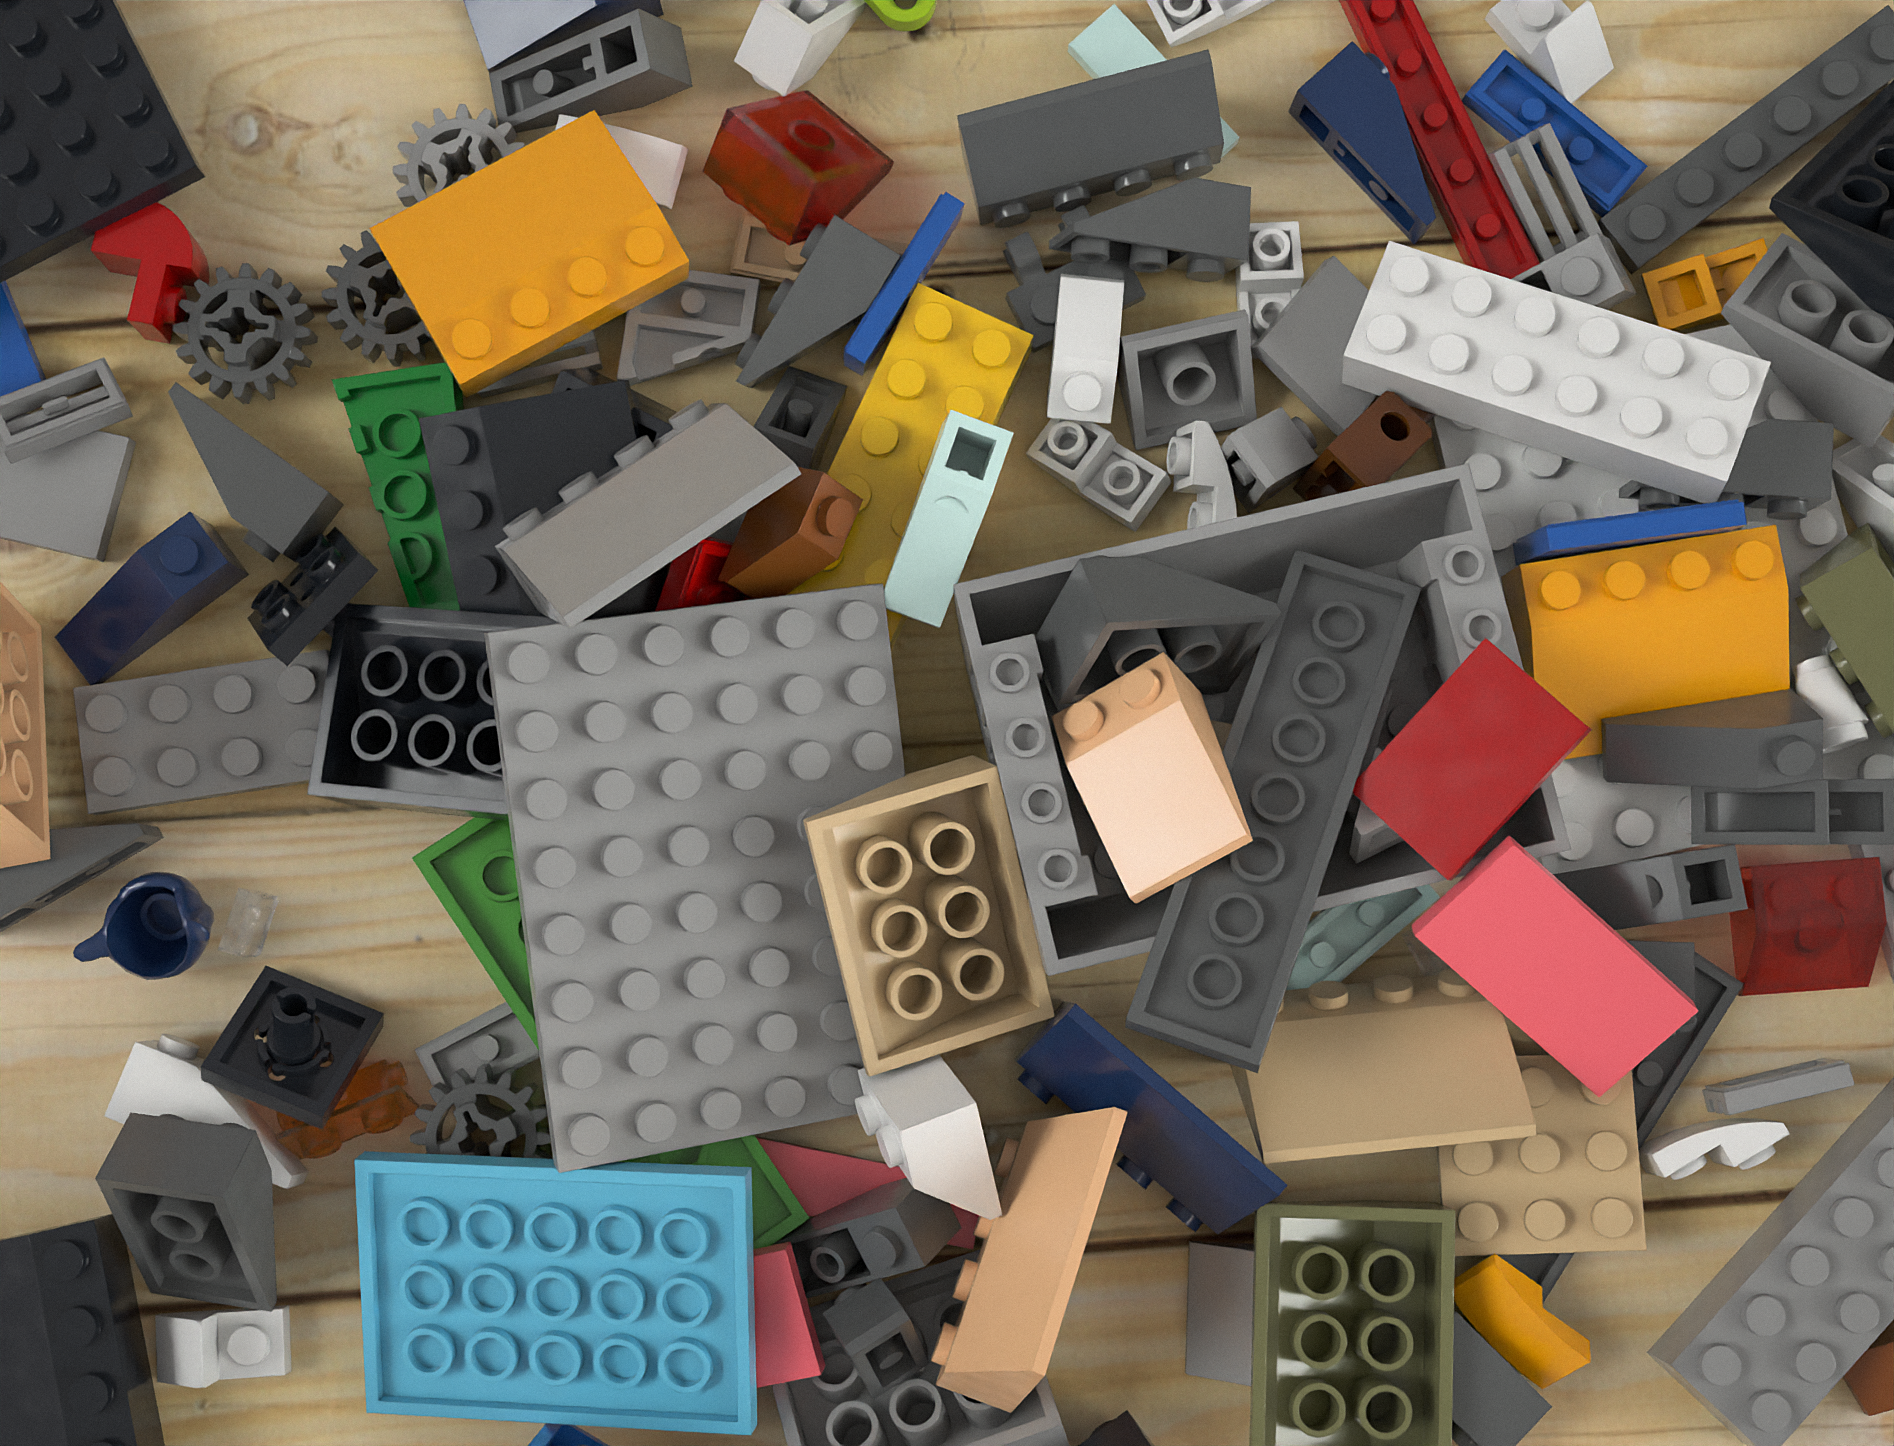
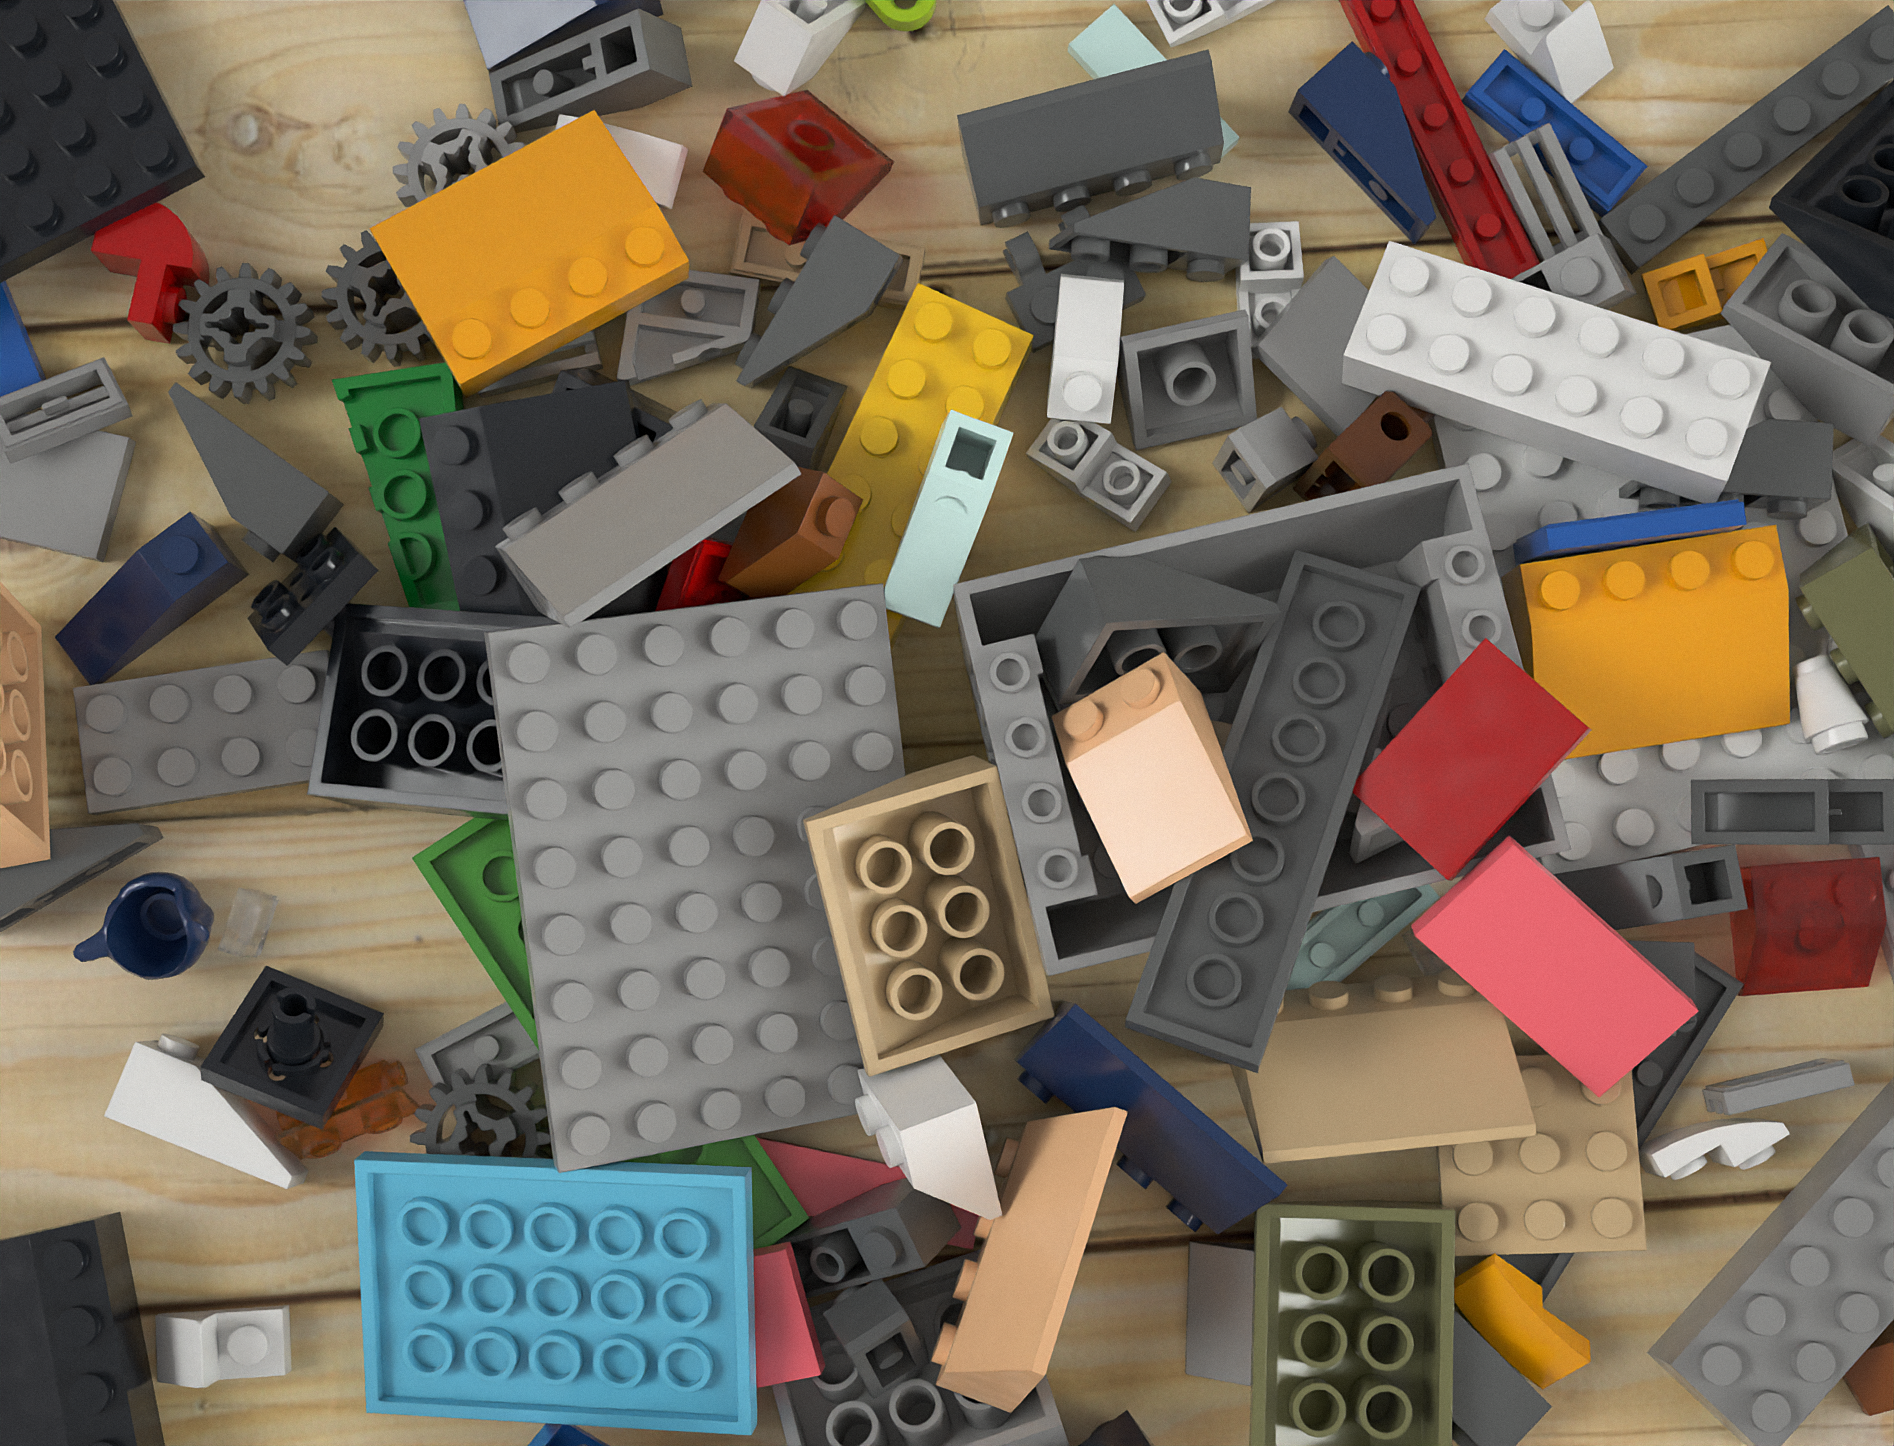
(195, 1208): dark grey slope -> none
(901, 283): blue tile -> none
(1202, 470): white slope -> none
(1717, 743): dark grey slope -> none

